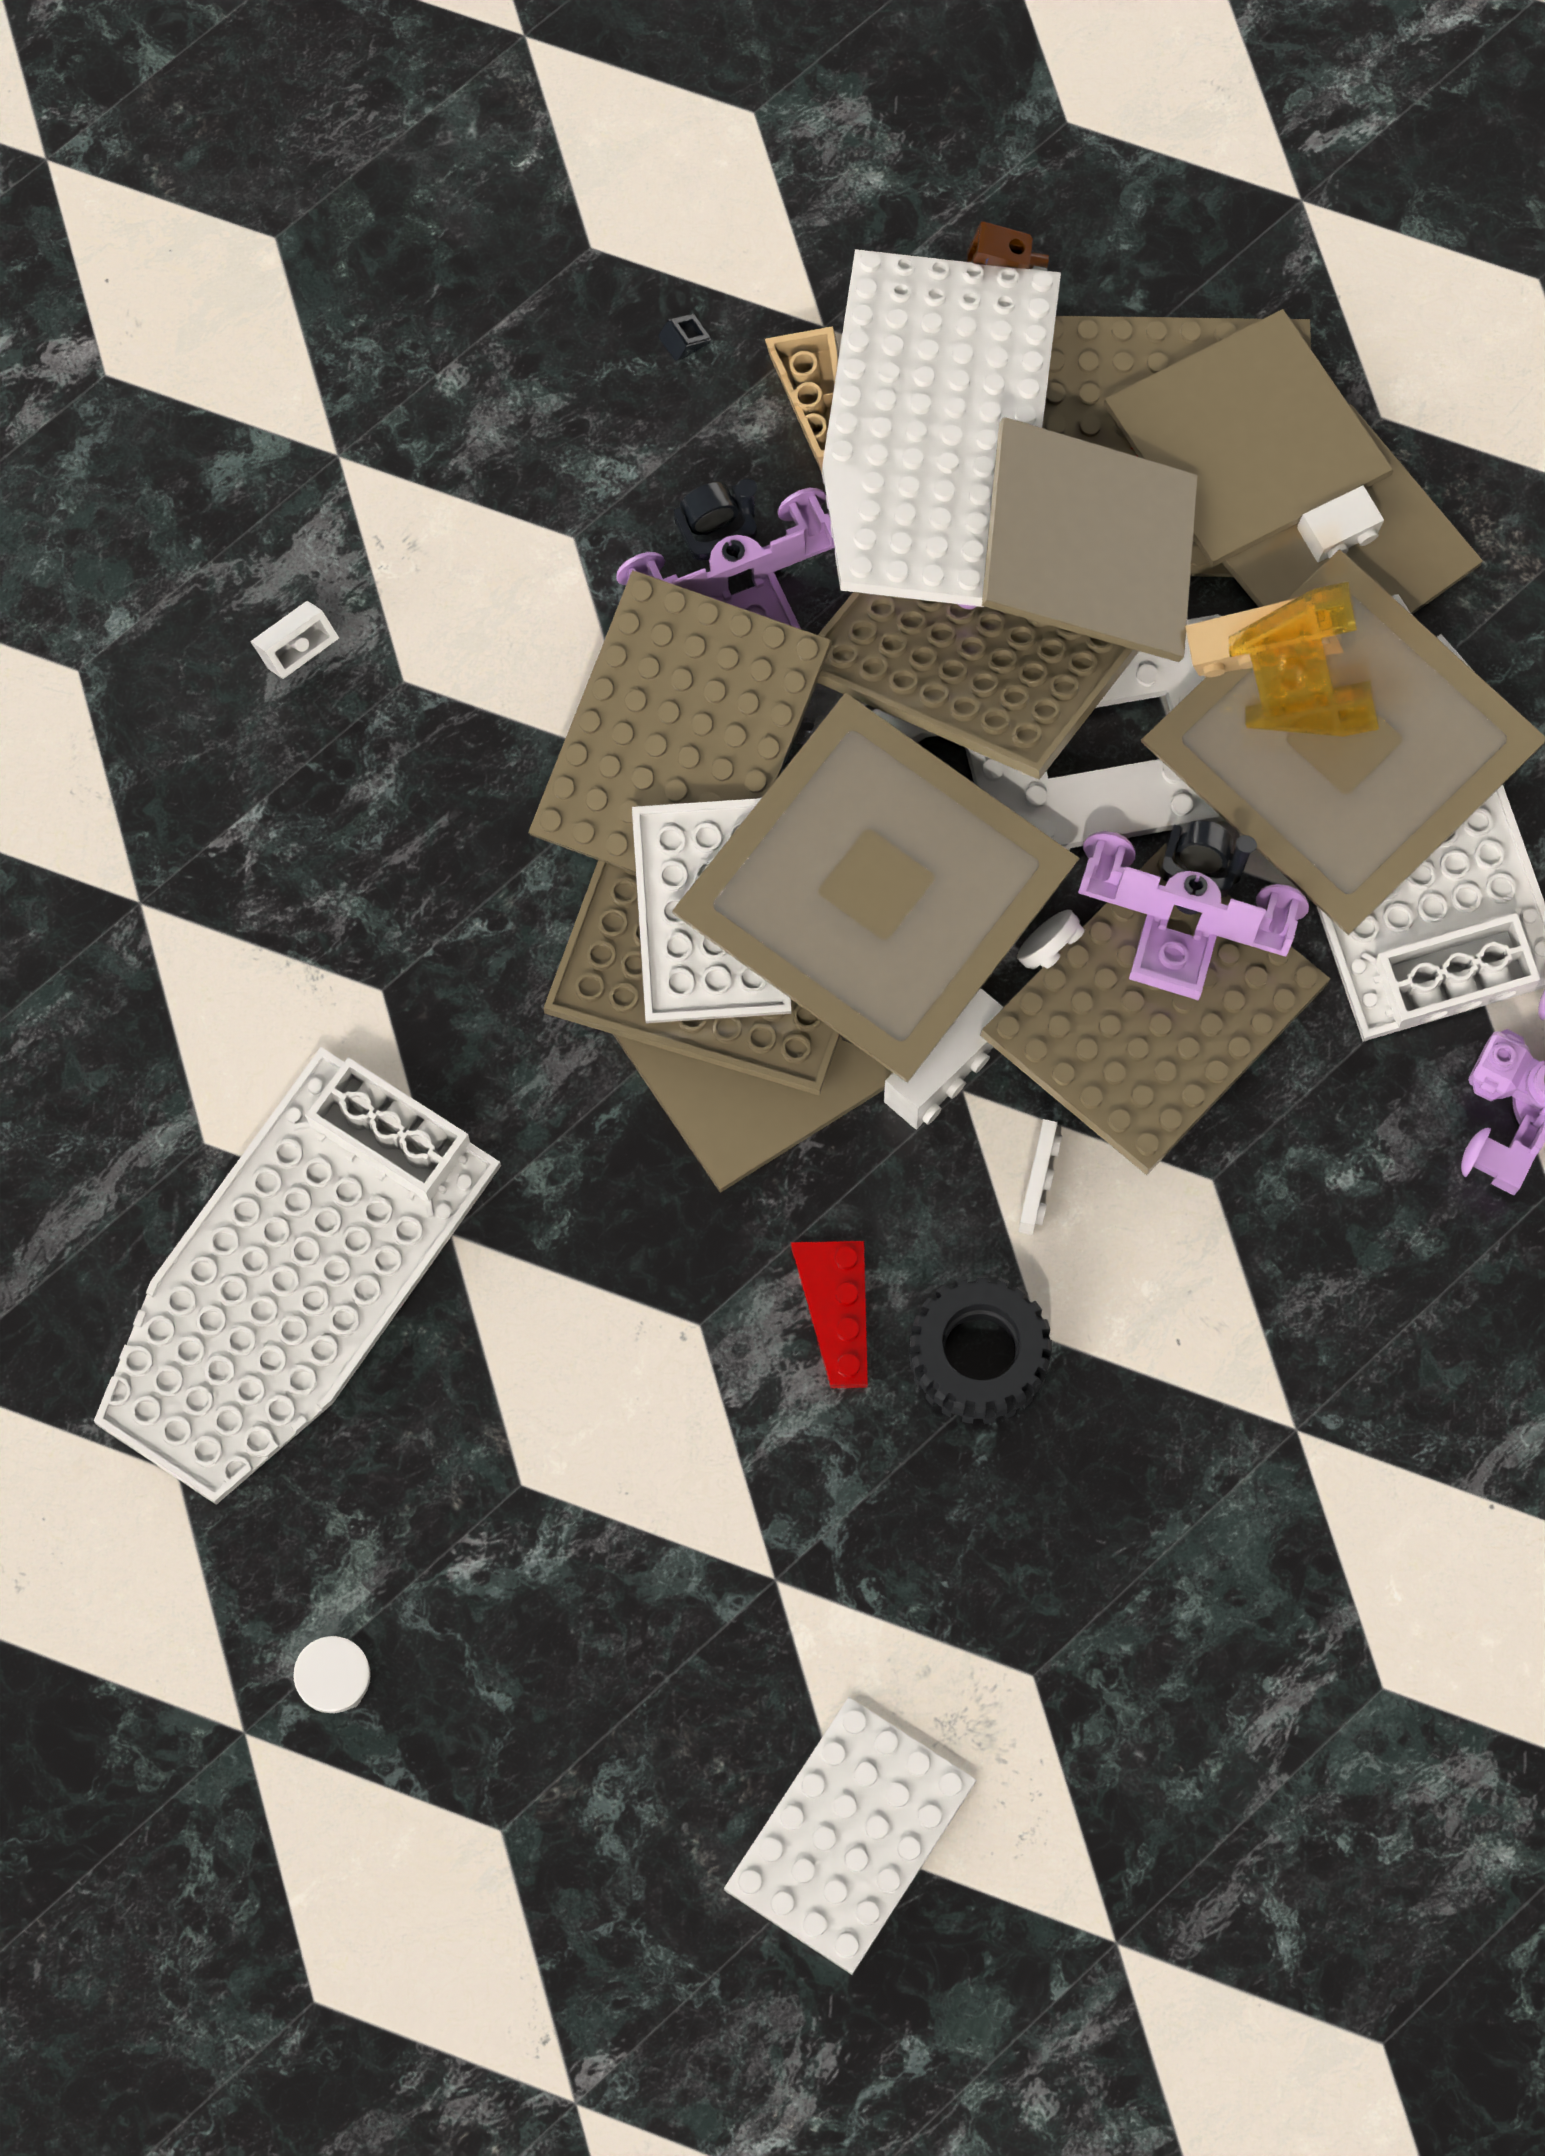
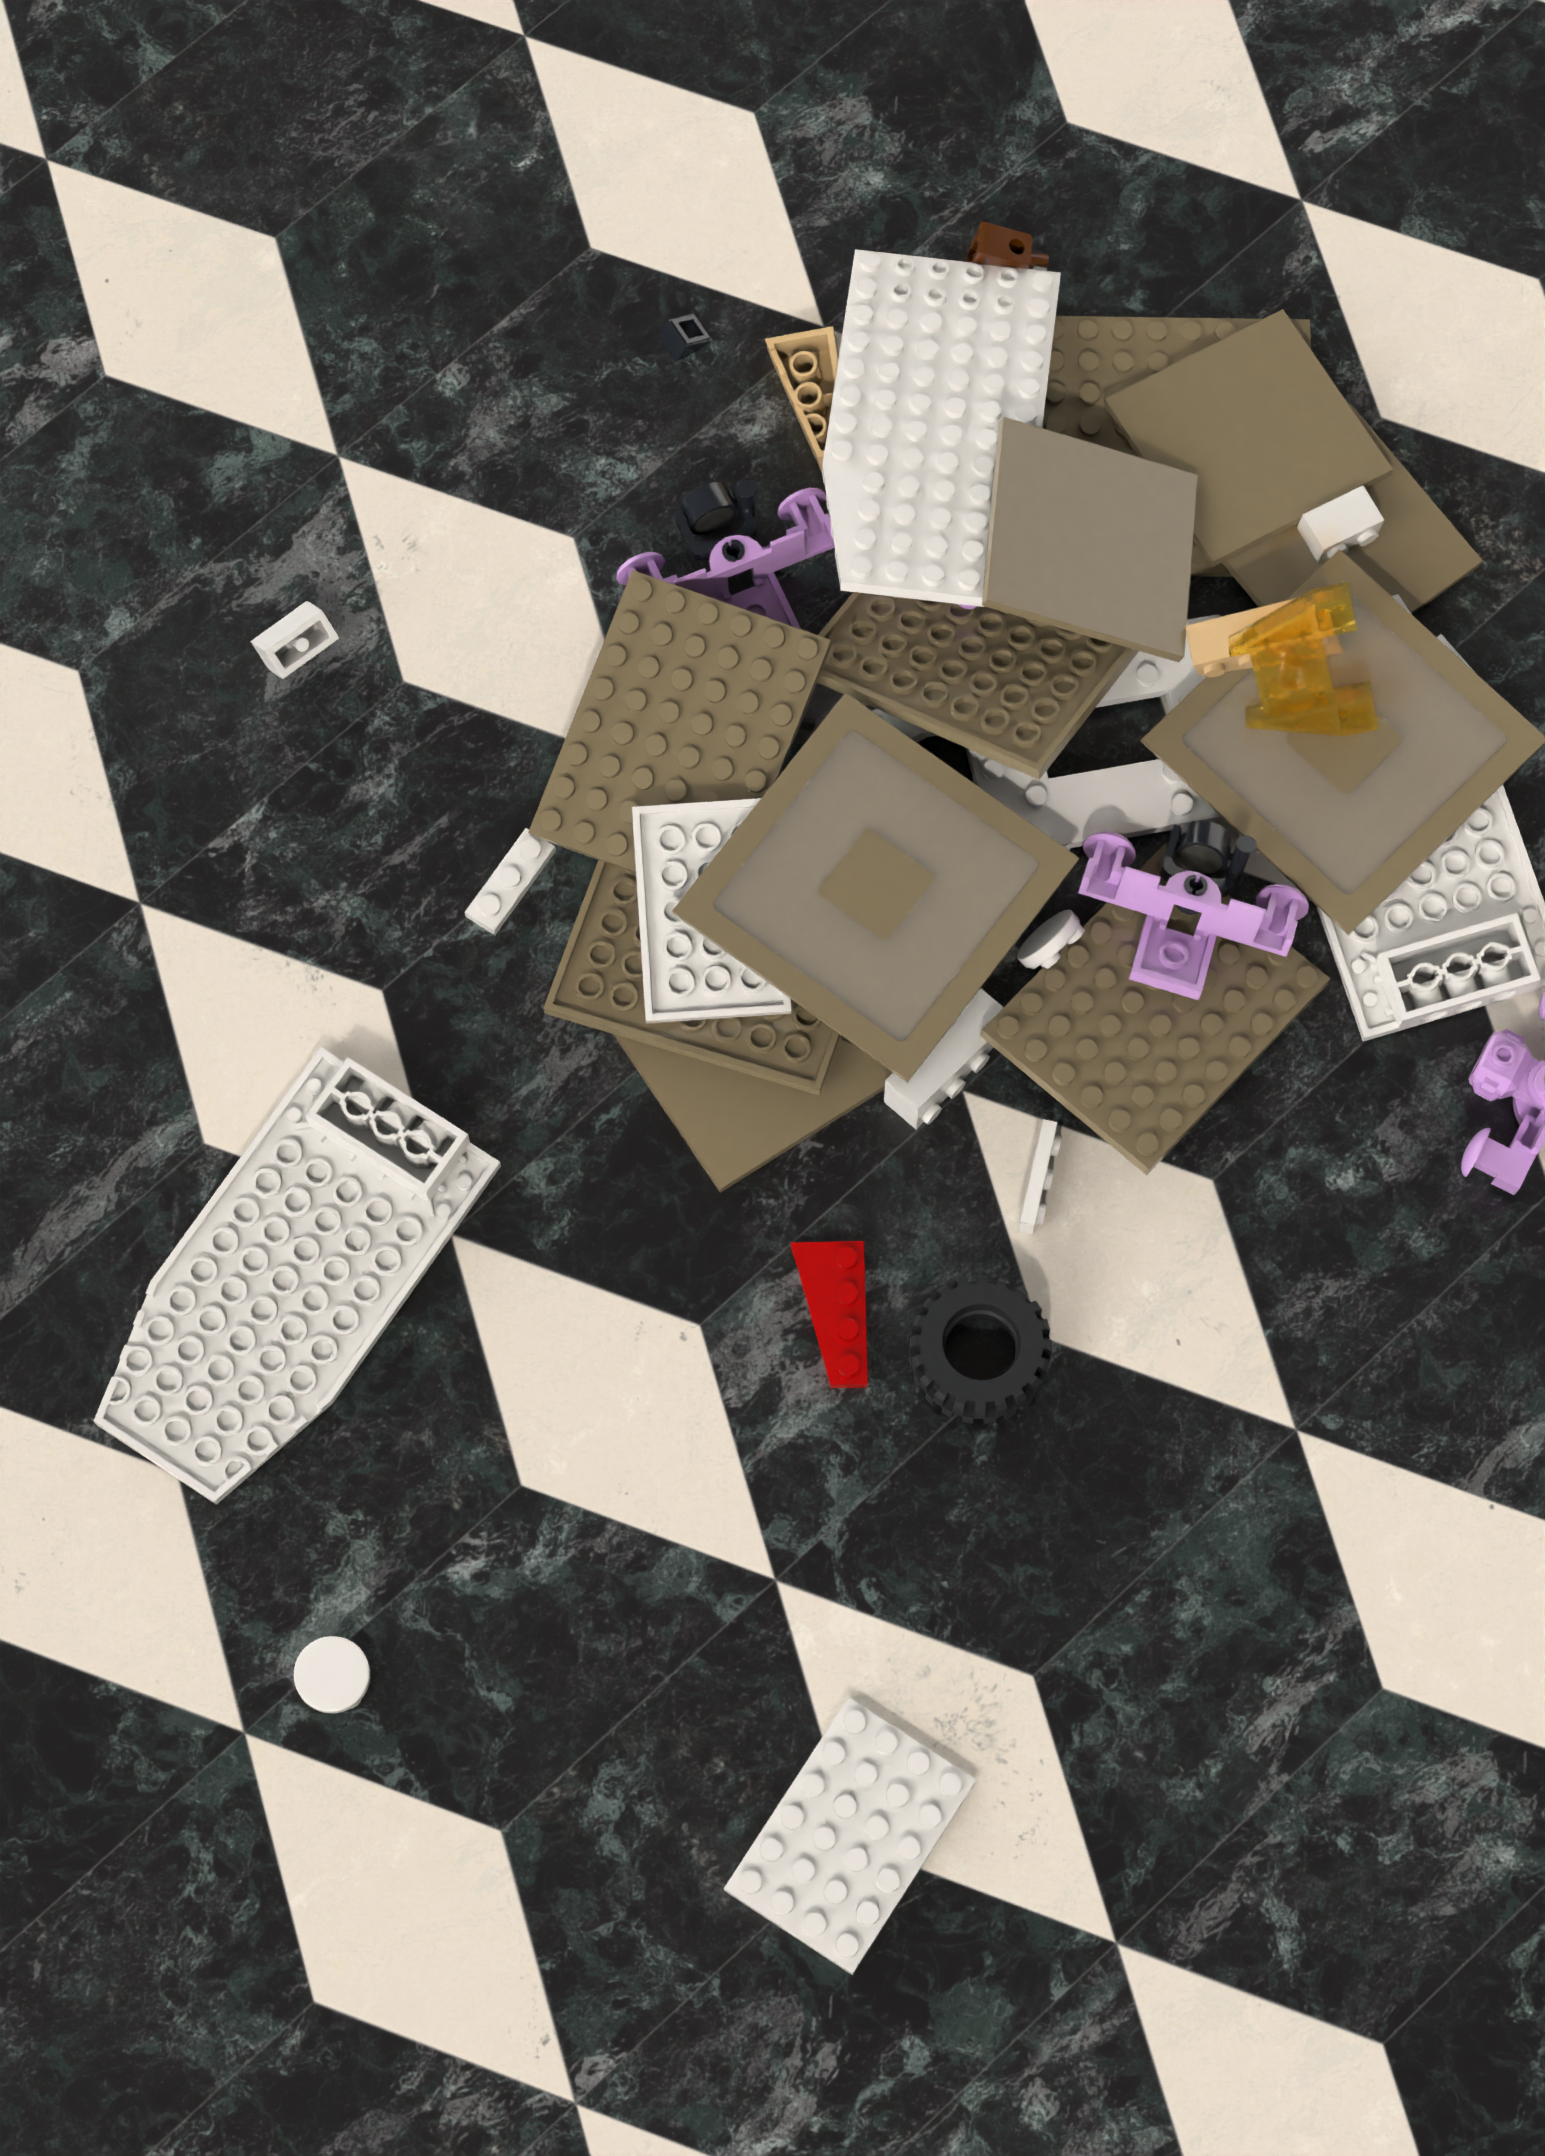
(510, 882): none -> white plate

